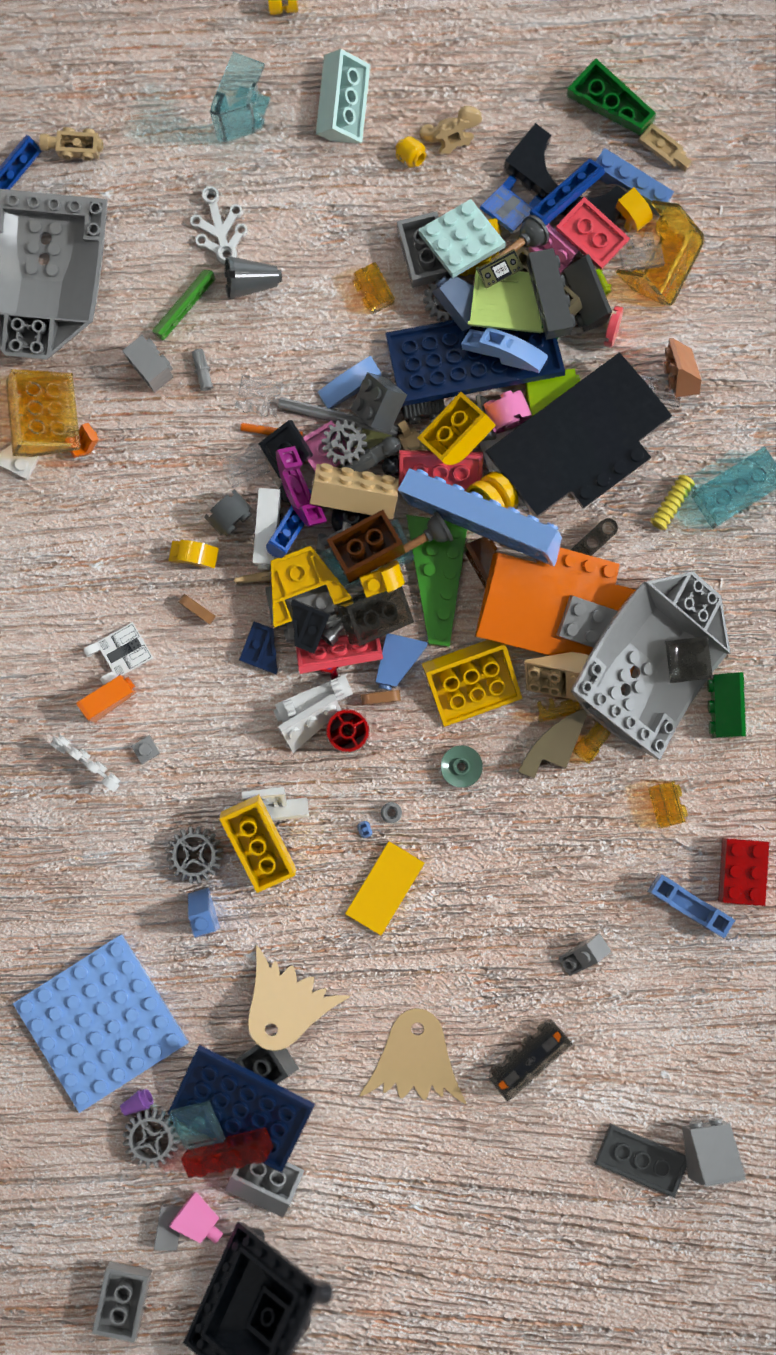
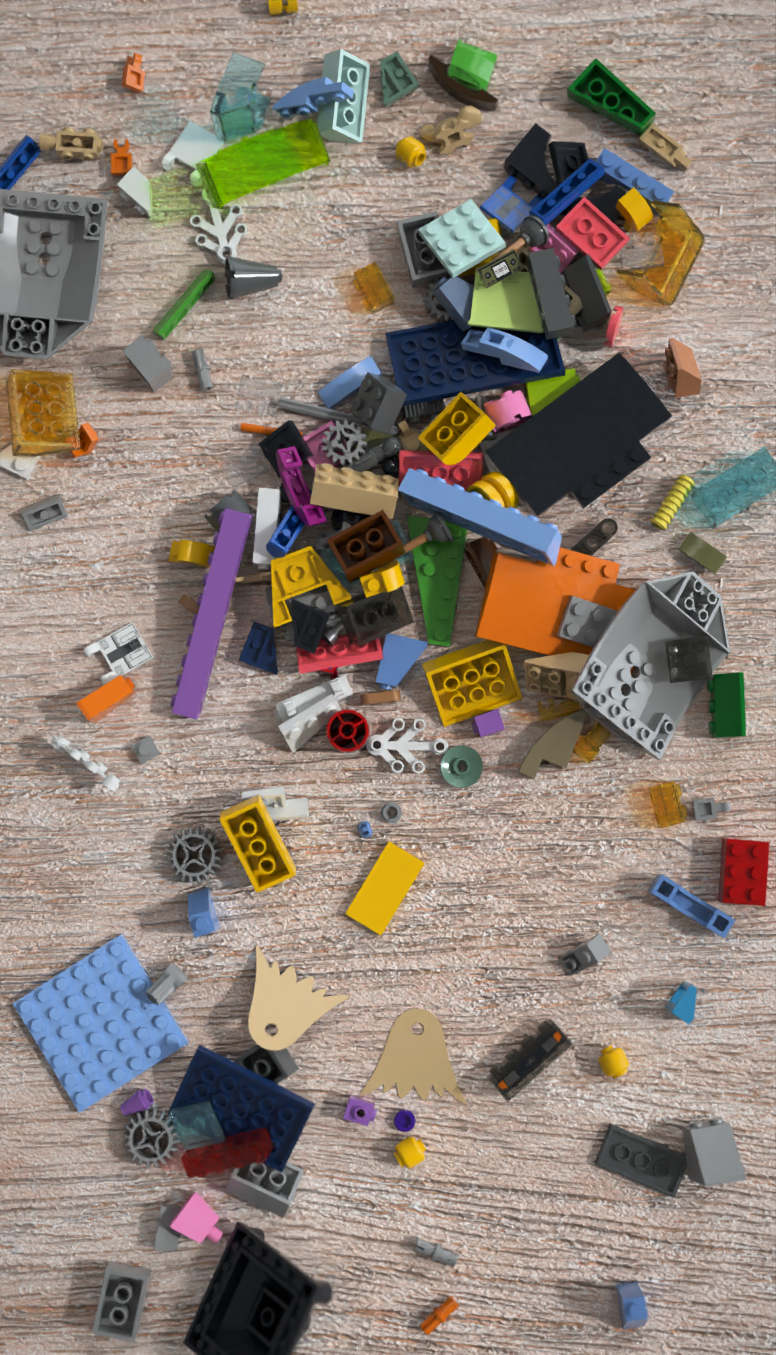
(44, 512): none -> light grey slope
(121, 161): none -> orange plate
(132, 75): none -> orange plate
(137, 189): none -> white slope
(168, 981): none -> light grey piece
(191, 147): none -> white flag
(212, 613): none -> medium lavender brick
(262, 161): none -> clear neon green piece
(309, 95): none -> light blue slope
(356, 1103): none -> medium lavender brick
(396, 79): none -> sand green wing
(403, 745): none -> white plant
(404, 1120): none -> dark purple tile
(409, 1152): none -> yellow head
(435, 1252): none -> light grey pin
(439, 1315): none -> orange axle
(471, 66): none -> bright green slope
(481, 101): none -> dark brown slope
(487, 723): none -> medium lavender brick
(566, 158): none -> black plate
(613, 1062): none -> yellow head
(631, 1305): none -> medium blue slope
(683, 1002): none -> dark azure tile
(702, 553): none -> olive slope
(706, 808): none -> light grey plate

